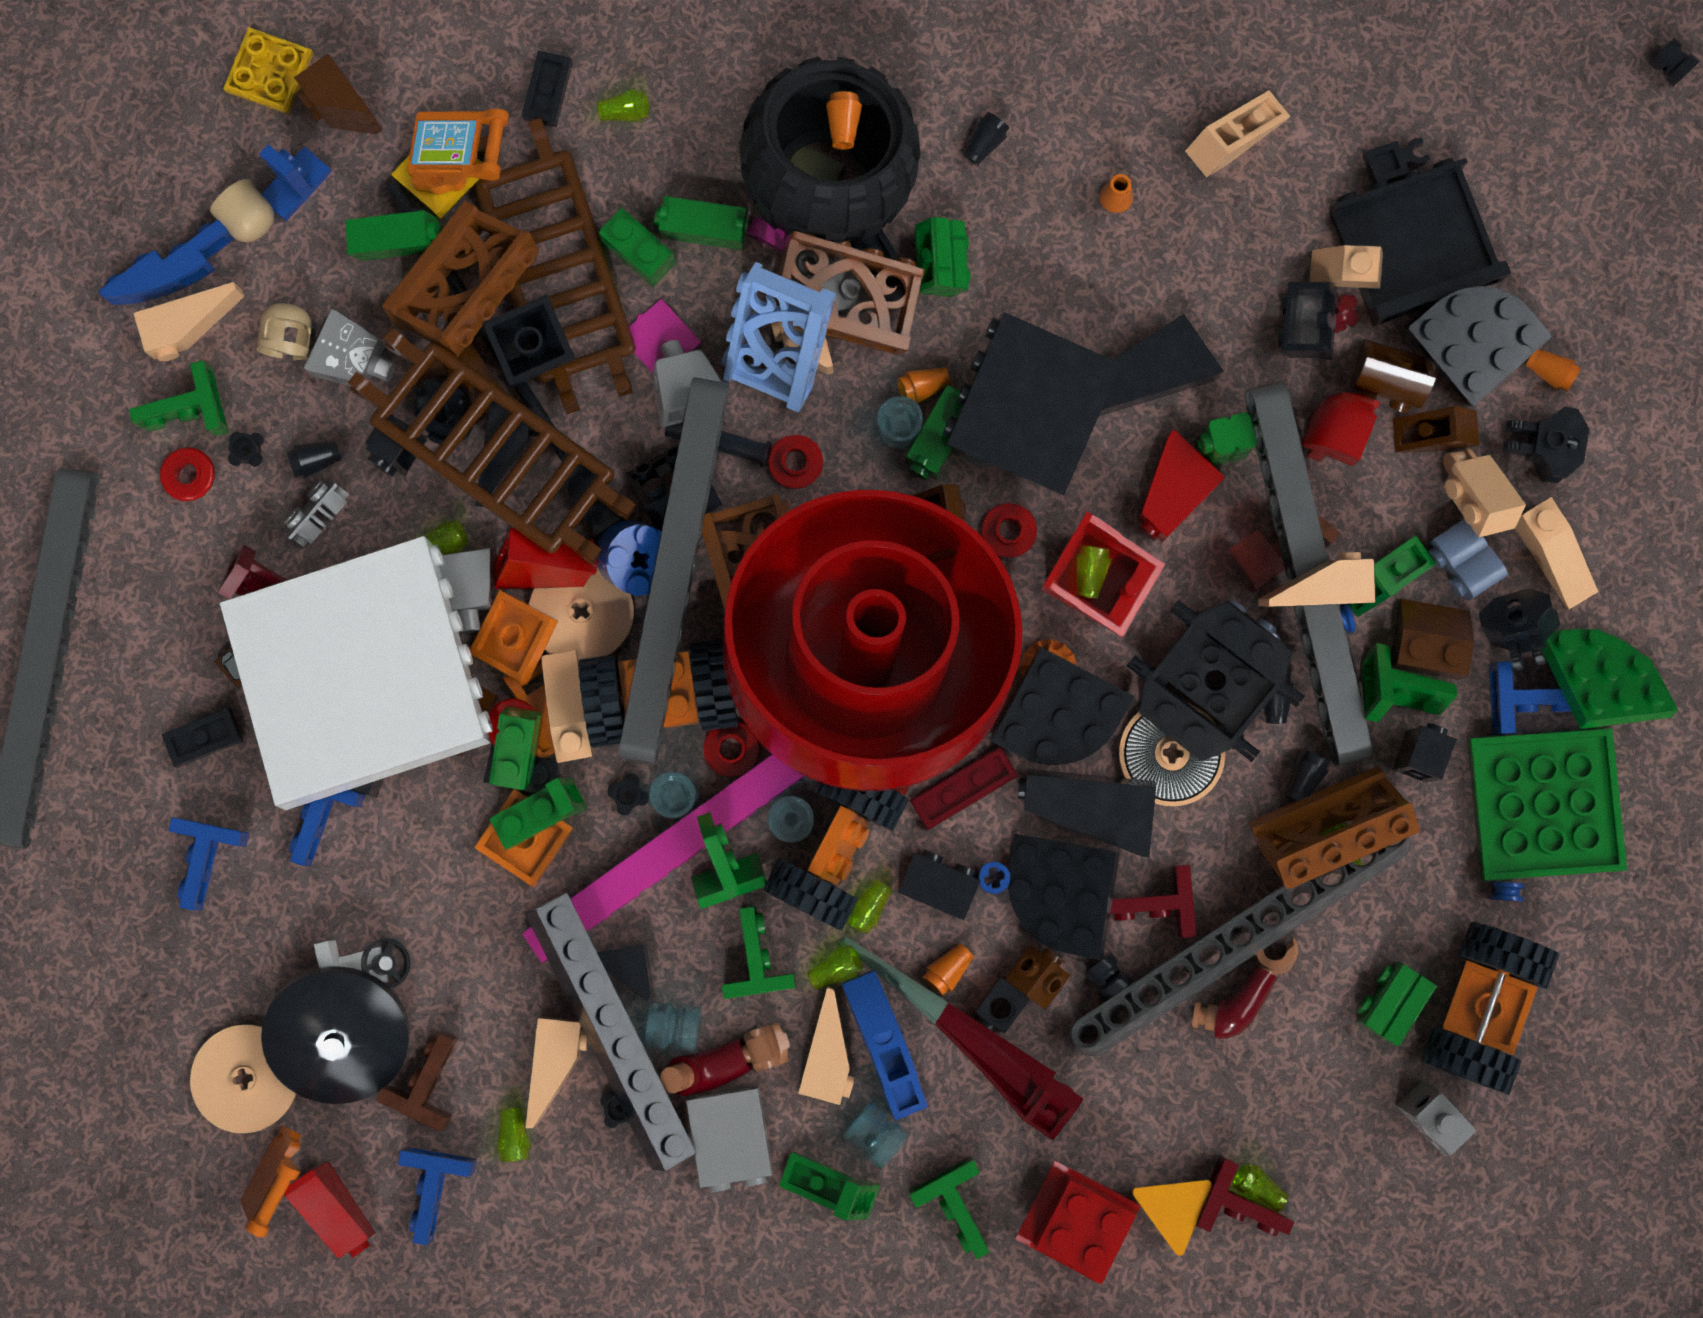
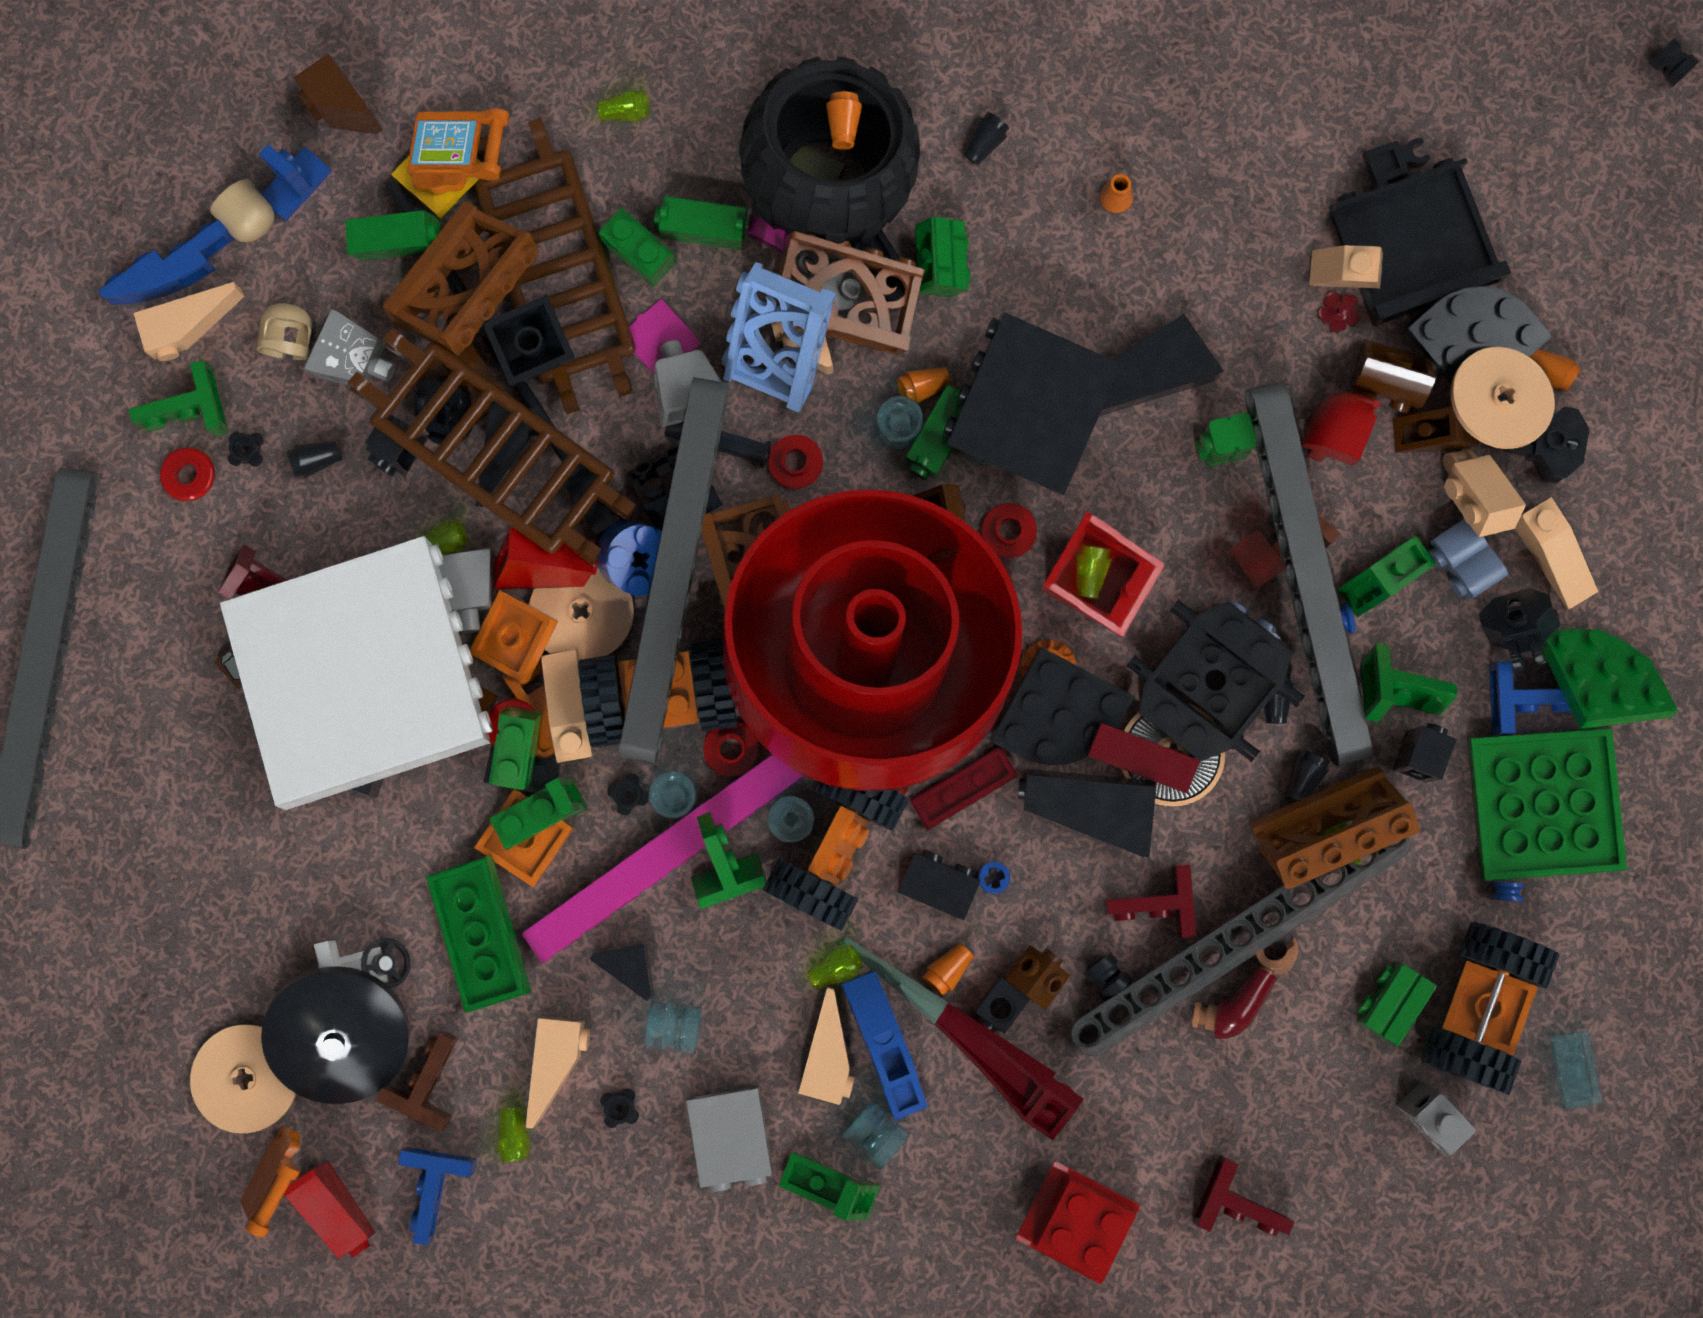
(201, 857): blue bracket -> none
(202, 737): black plate -> none
(267, 70): yellow tile -> none
(298, 518): light grey hinge -> none
(315, 818): blue bracket -> none
(478, 934): none -> green tile
(547, 88): black plate -> none
(610, 1032): brick -> none
(725, 1063): piece -> none
(758, 961): green bracket -> none
(869, 907): clear neon green cone -> none
(952, 1204): green bracket -> none
(1063, 893): black plate -> none
(1143, 757): none -> dark red tile
(1174, 1209): light orange piece -> none
(1176, 488): red slope -> none
(1236, 133): light nougat slope -> none
(1257, 1186): clear neon green cone -> none
(1309, 320): black window -> none
(1329, 583): light nougat slope -> none
(1432, 640): reddish brown slope -> none
(1508, 422): none -> light nougat piece
(1575, 1070): none -> clear light blue plate

